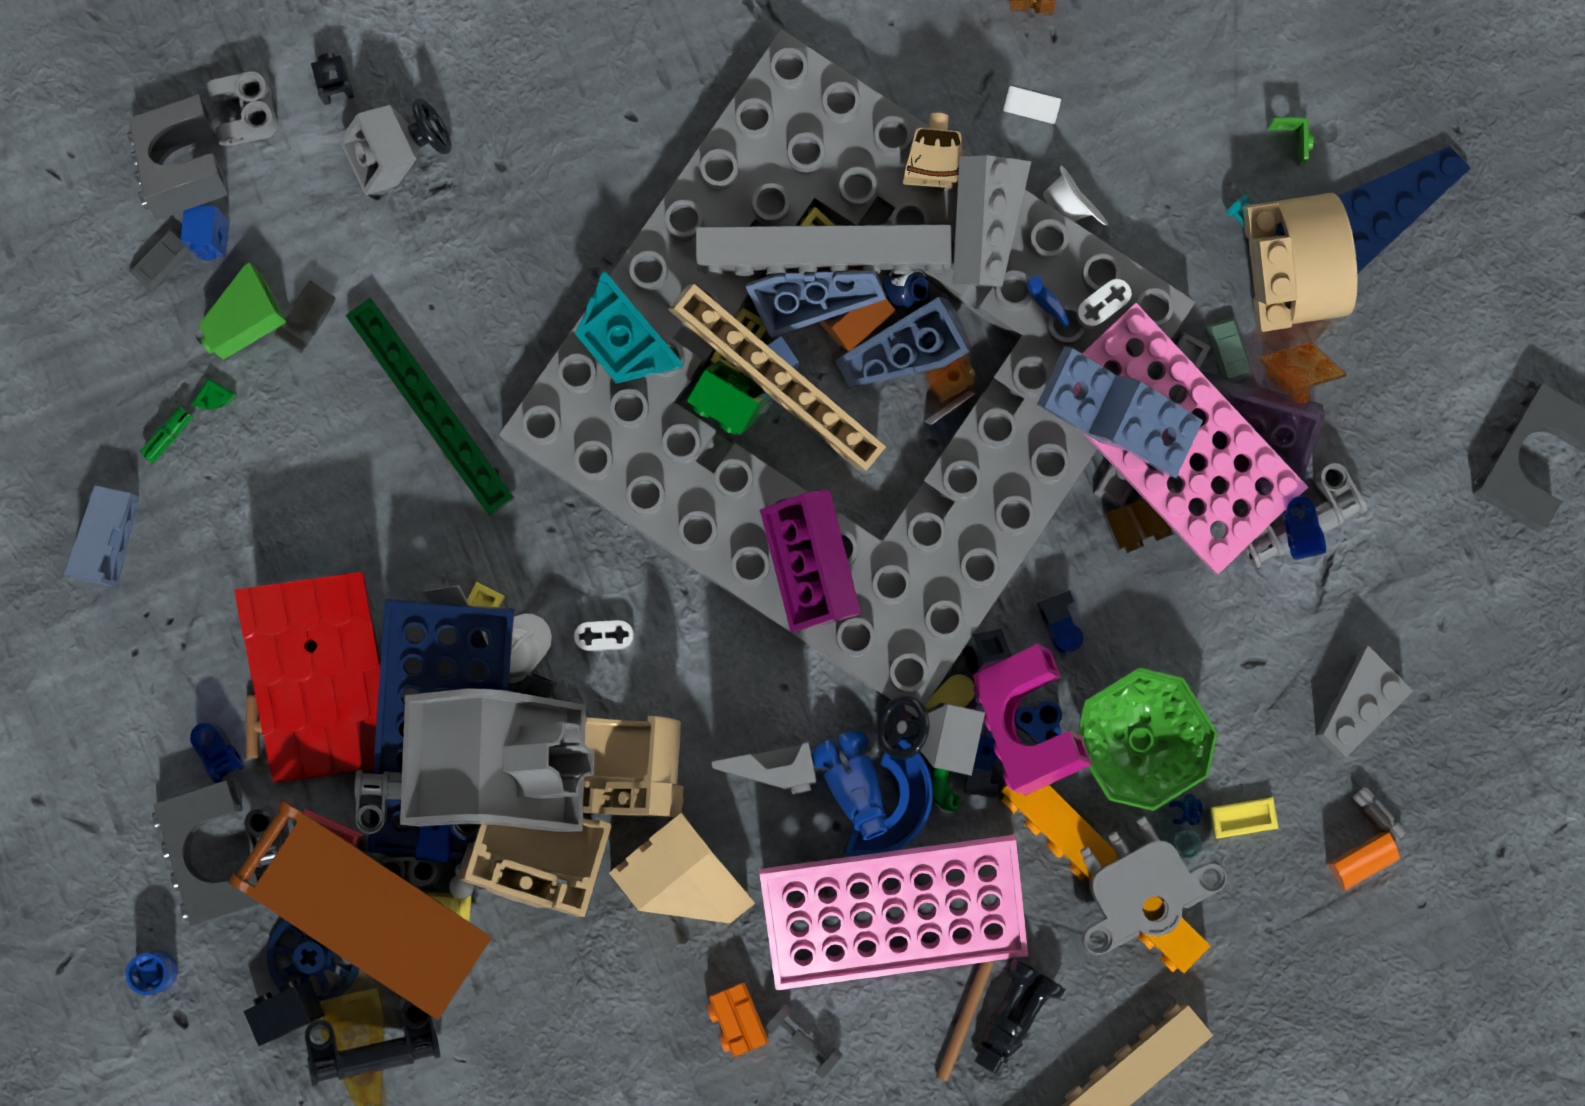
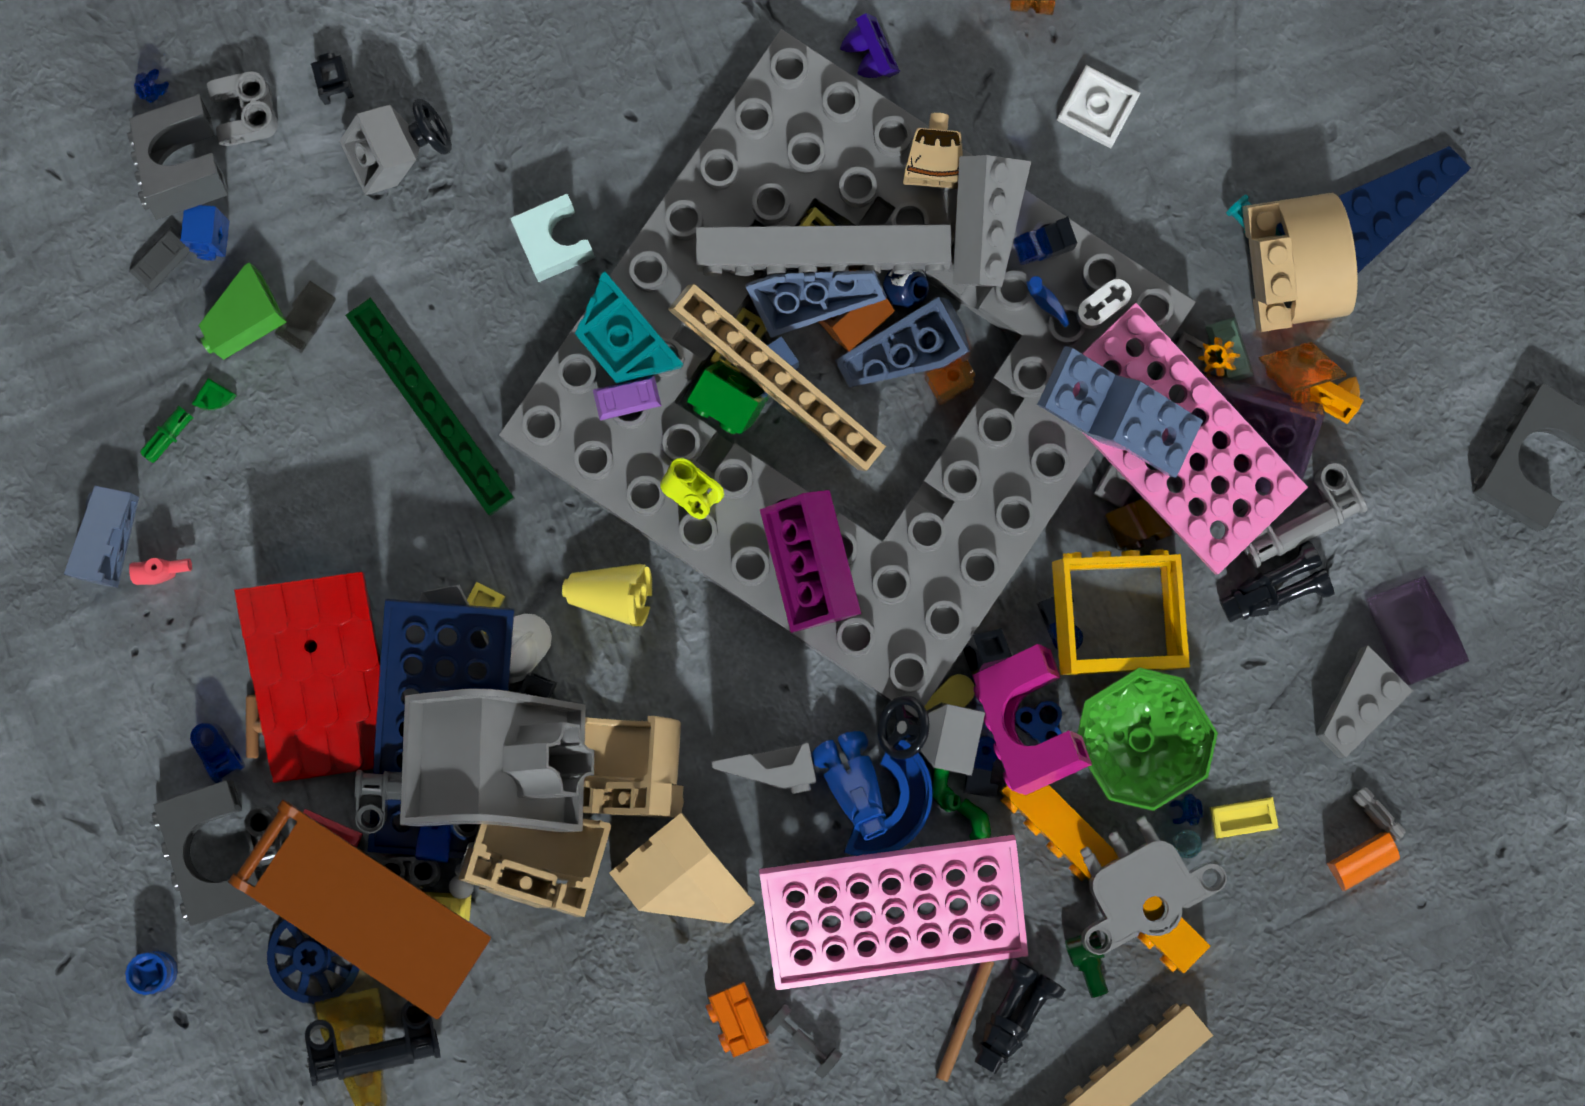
(147, 88): none -> clear blue plate
(157, 570): none -> coral piece
(284, 1012): black brick -> none
(535, 235): none -> light aqua piece
(604, 643): white beam -> none
(612, 592): none -> light yellow cone
(627, 397): none -> medium lavender tile
(689, 487): none -> neon yellow piece
(865, 36): none -> dark purple tile
(949, 407): white sticker -> none
(979, 820): none -> green arm
(1032, 105): white sticker -> none
(1045, 242): none -> leg
(1069, 200): white piece -> none
(1088, 963): none -> dark green pin
(1098, 106): none -> white tile
(1173, 606): none -> yellow window
(1227, 354): none -> light orange gear
(1258, 595): none -> black piece
(1303, 535): clear blue piece -> none
(1305, 138): bright green bracket -> none
(1338, 400): none -> light orange tile
(1416, 631): none -> clear purple slope

